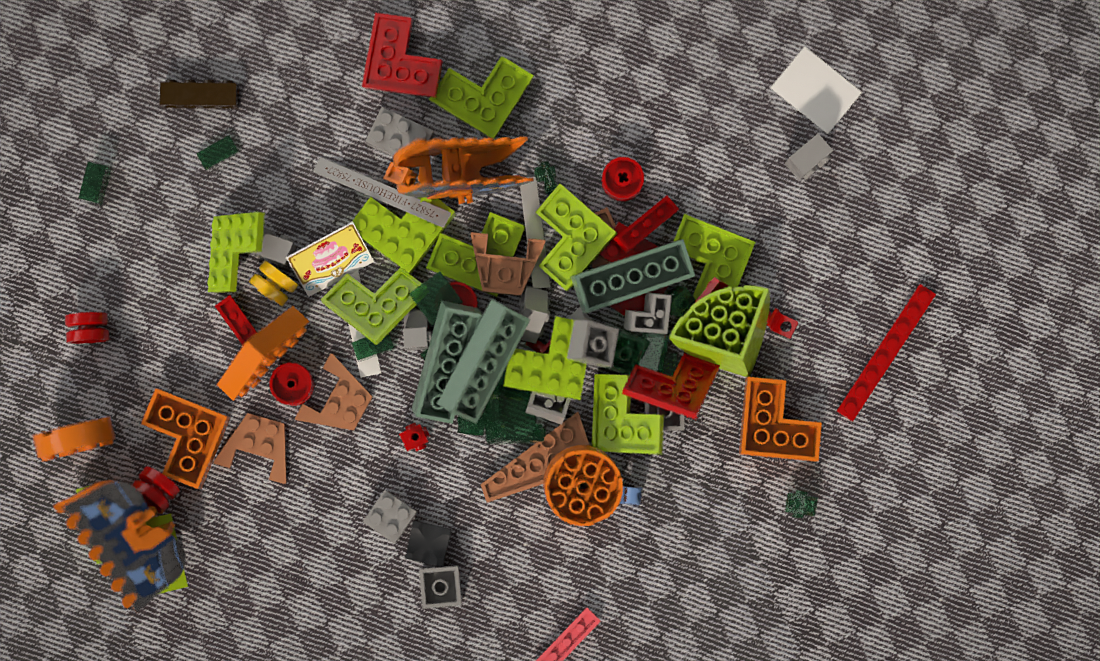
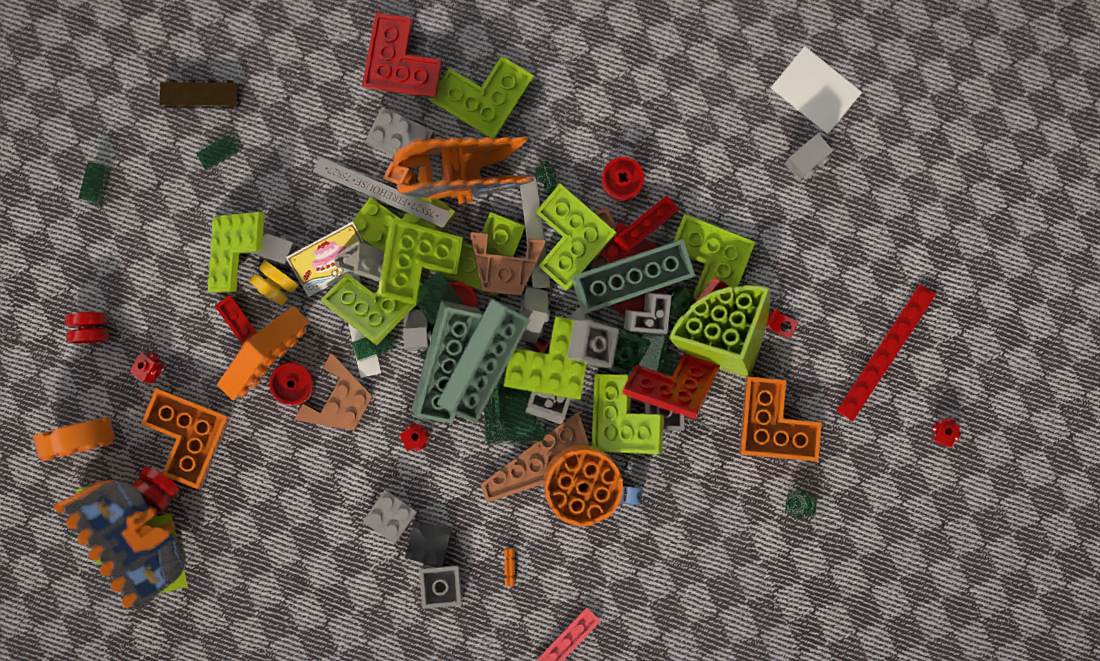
(147, 367): none -> red brick
(260, 438): nougat wing -> none
(361, 260): none -> light grey piece
(410, 250): none -> lime plate
(470, 428): clear green brick -> none
(509, 564): none -> orange axle
(939, 435): none -> red brick

